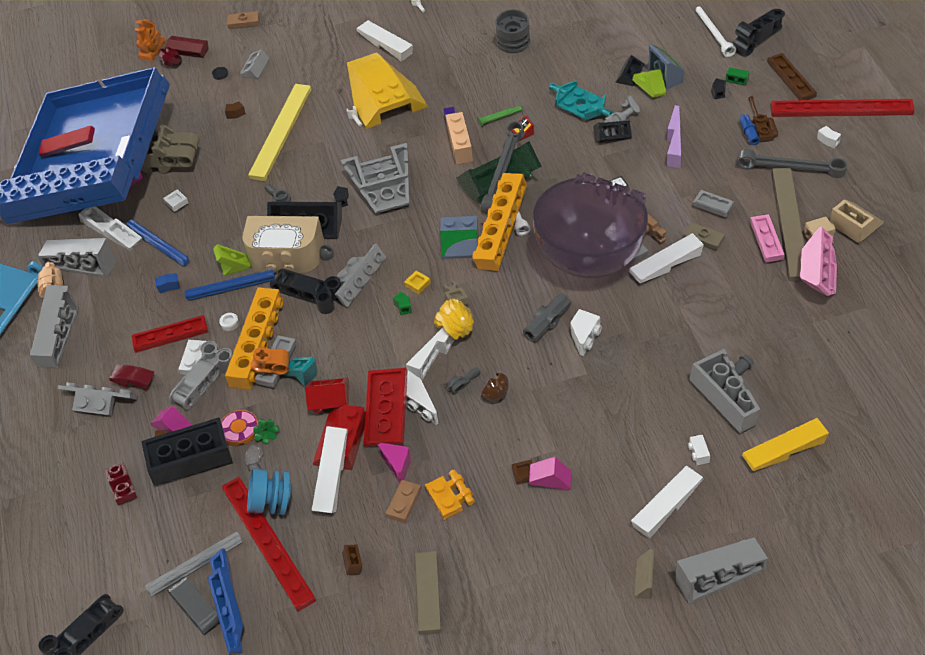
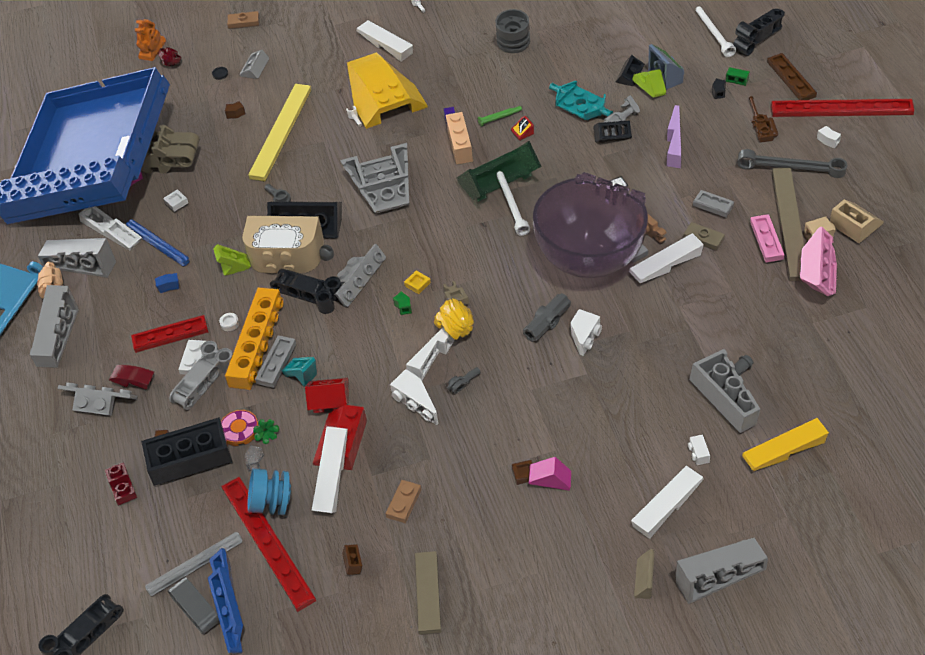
(66, 141): red tile -> none
(170, 420): dark pink slope -> none
(188, 46): dark red piece -> none
(230, 284): blue axle -> none
(272, 361): orange piece -> none
(341, 195): black piece -> none
(385, 407): red tile -> none
(396, 458): dark pink slope -> none
(443, 496): light orange plate -> none
(459, 236): sand blue slope -> none
(496, 388): reddish brown hair -> none
(499, 222): light orange brick -> none
(503, 162): dark grey piece -> none
(749, 129): blue axle -> none

